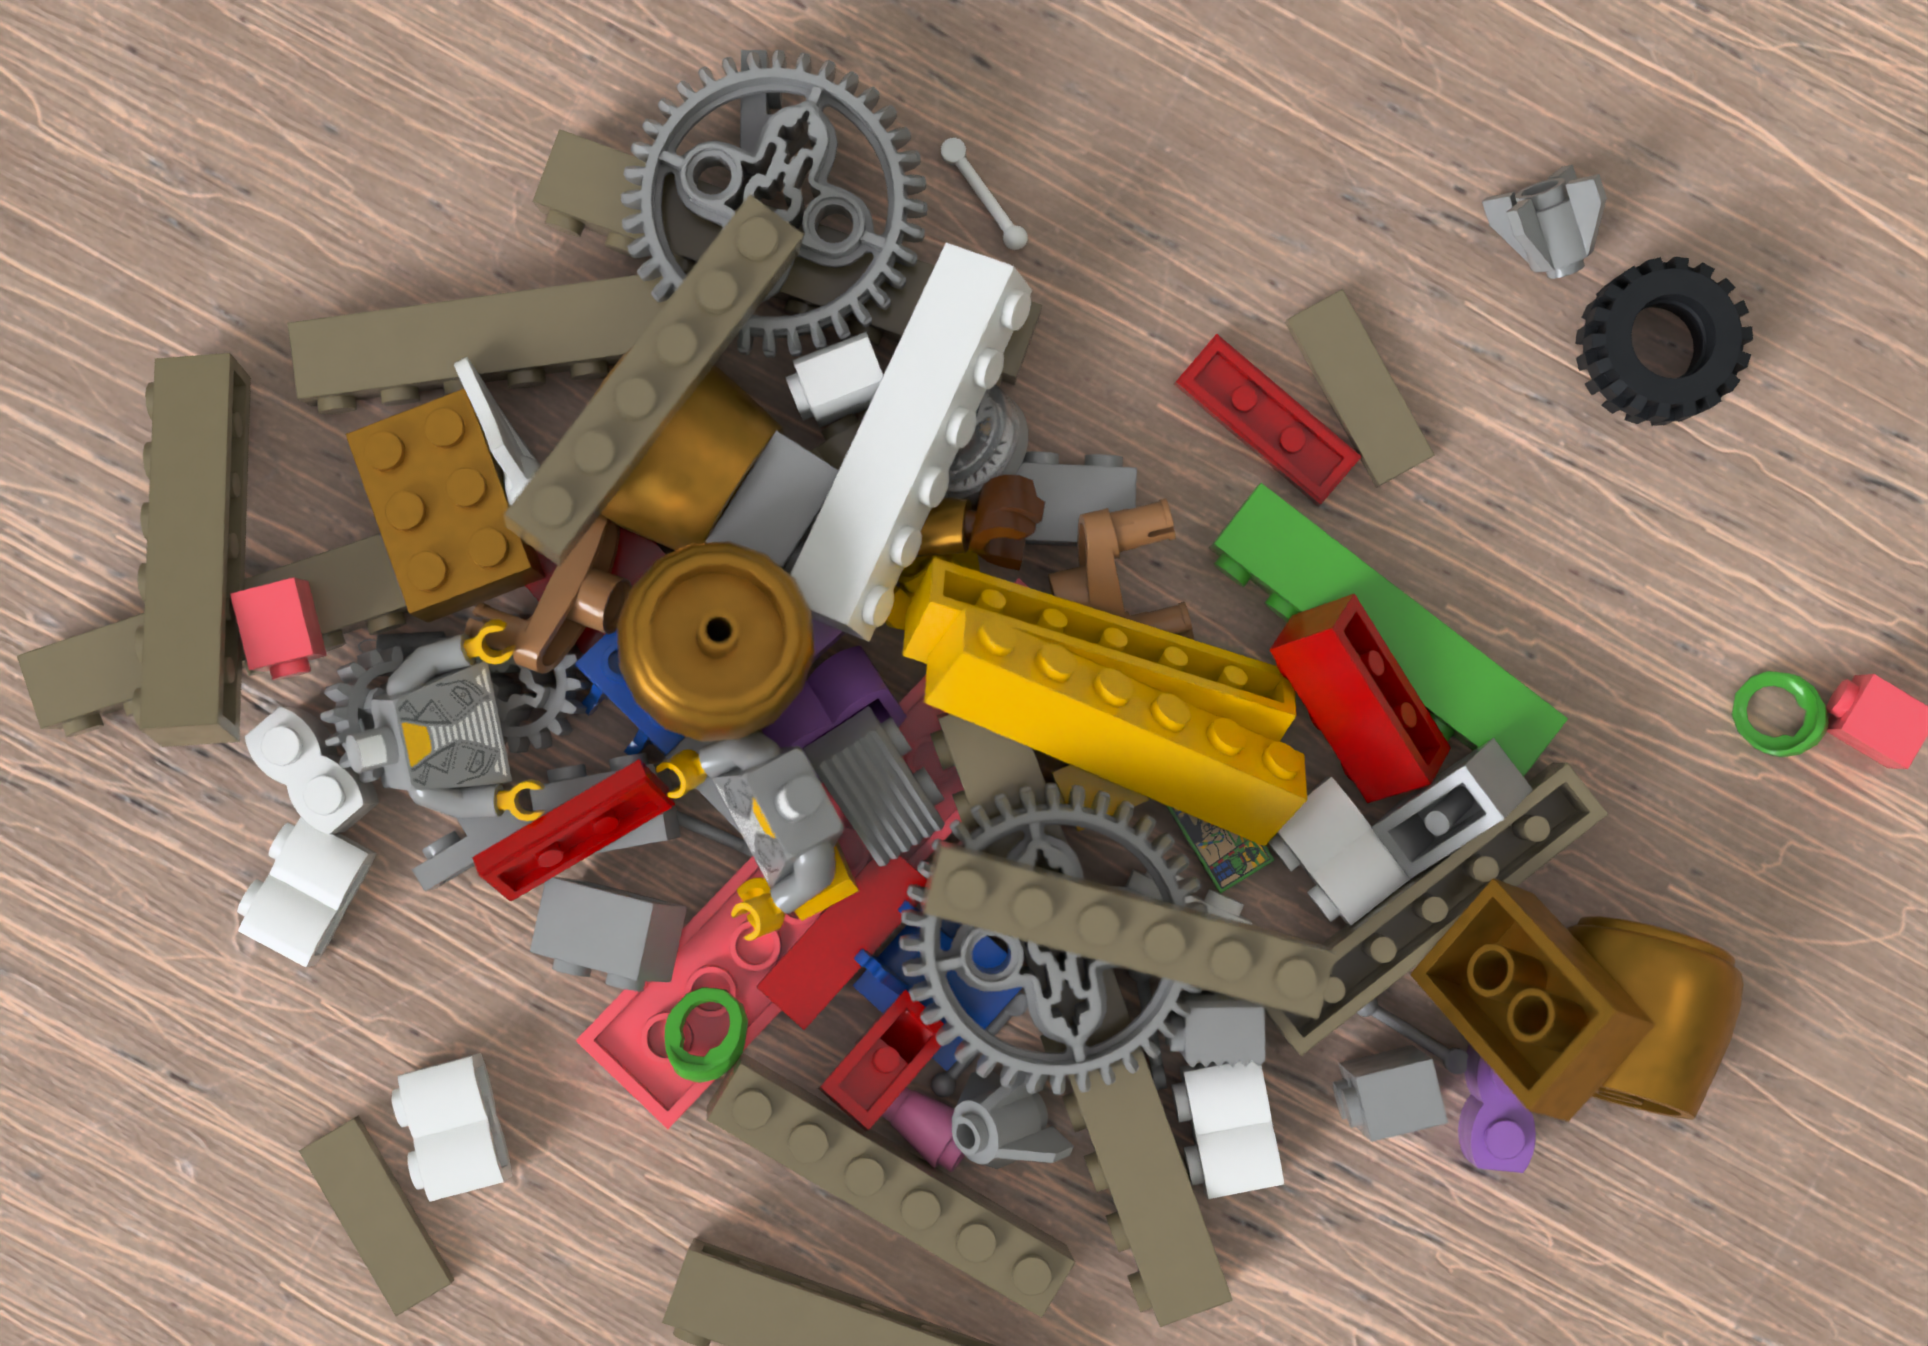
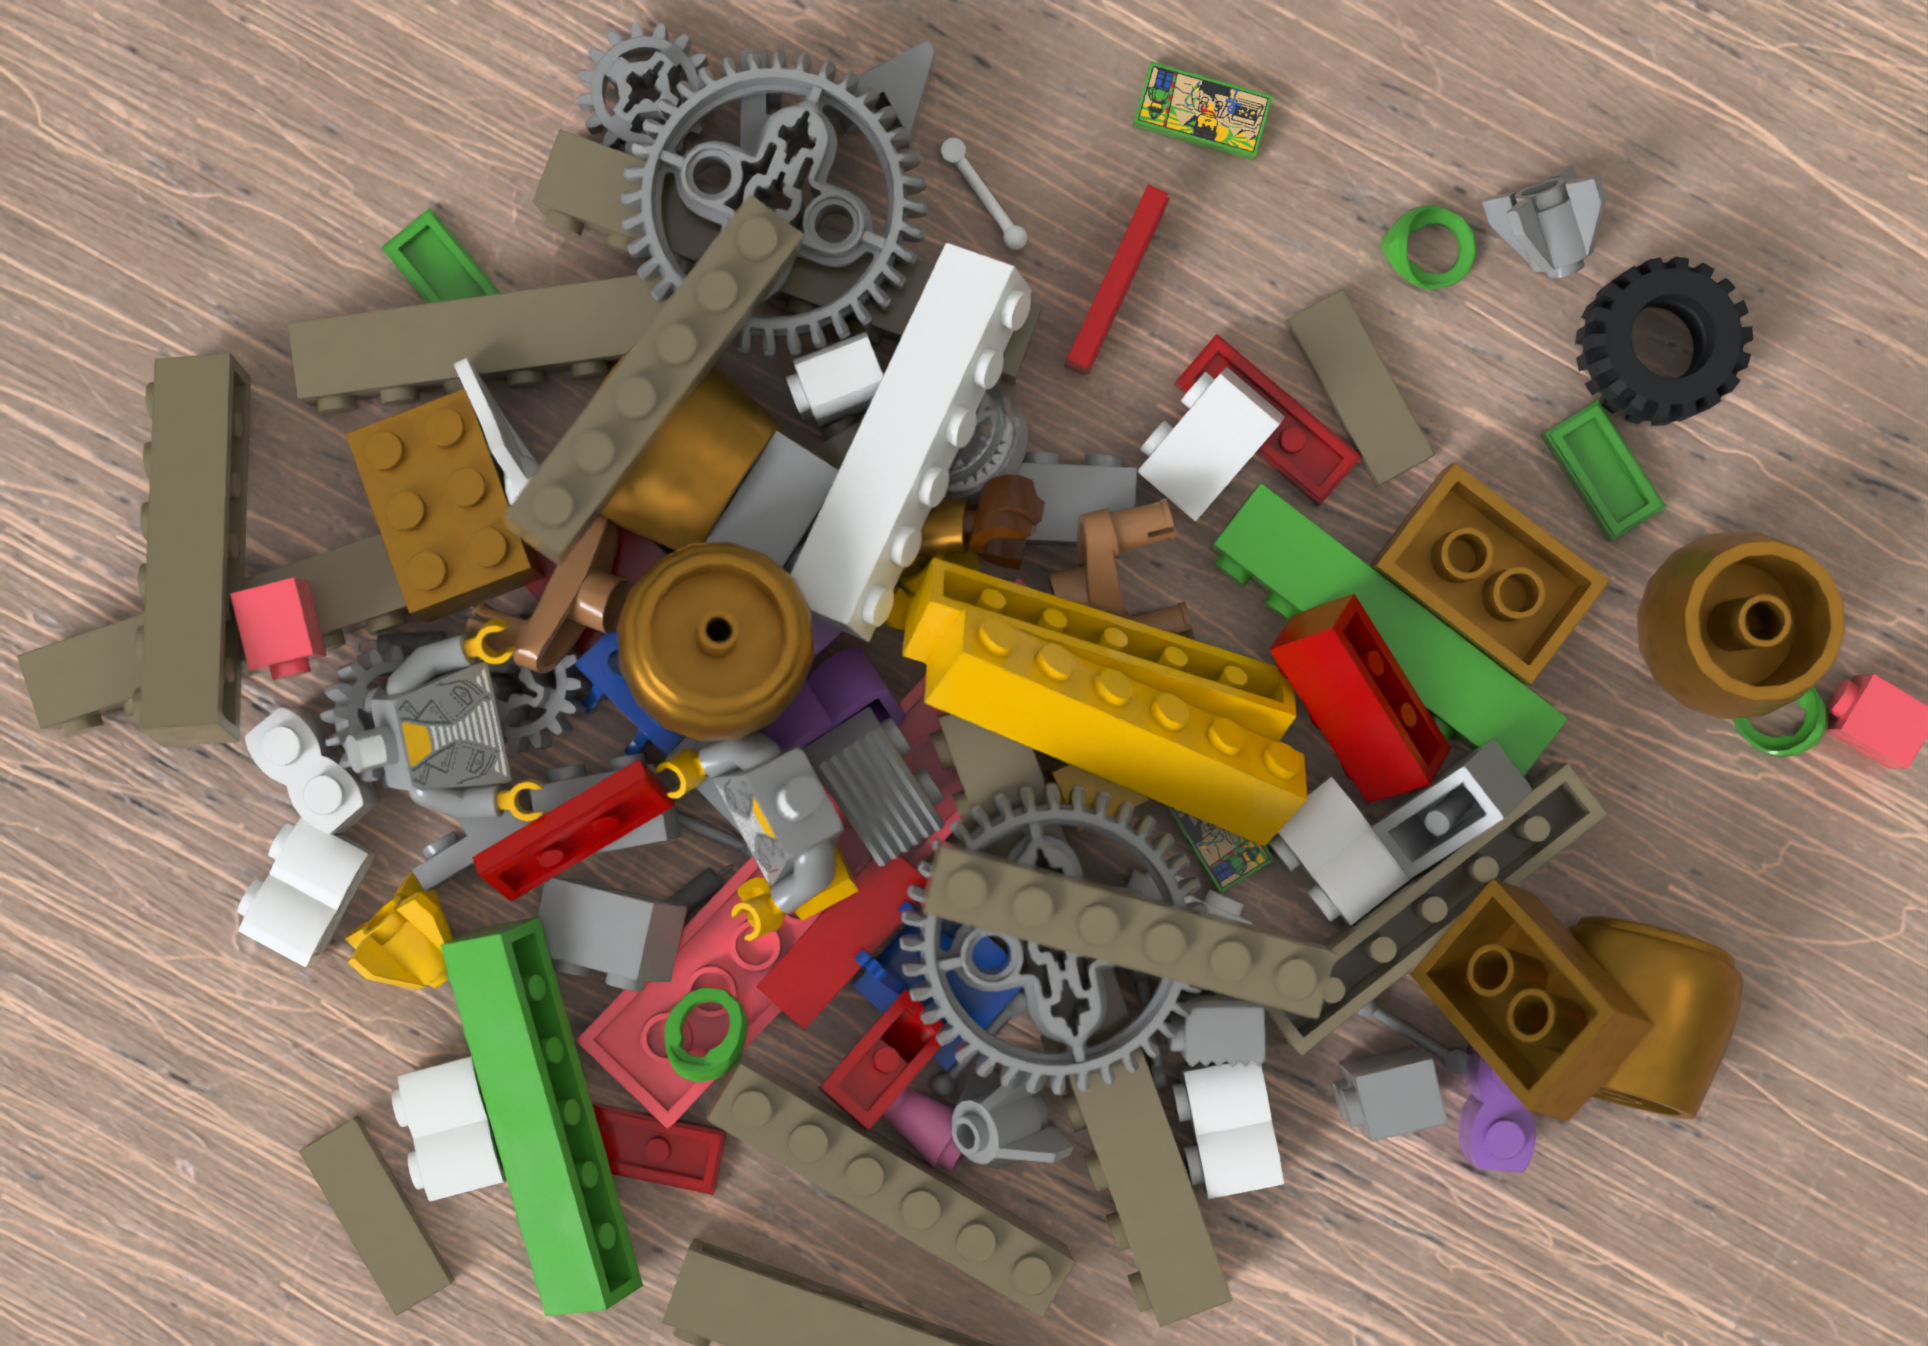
(403, 939): none -> yellow brick
(437, 262): none -> bright green tile
(542, 1117): none -> bright green brick
(645, 1150): none -> red tile
(660, 70): none -> light grey gear
(699, 889): none -> light grey piece
(900, 83): none -> light grey slope
(1117, 280): none -> red tile
(1202, 111): none -> tile
(1209, 443): none -> white brick
(1395, 246): none -> bright green piece
(1489, 573): none -> pearl gold brick
(1603, 471): none -> bright green tile
(1739, 624): none -> pearl gold piece

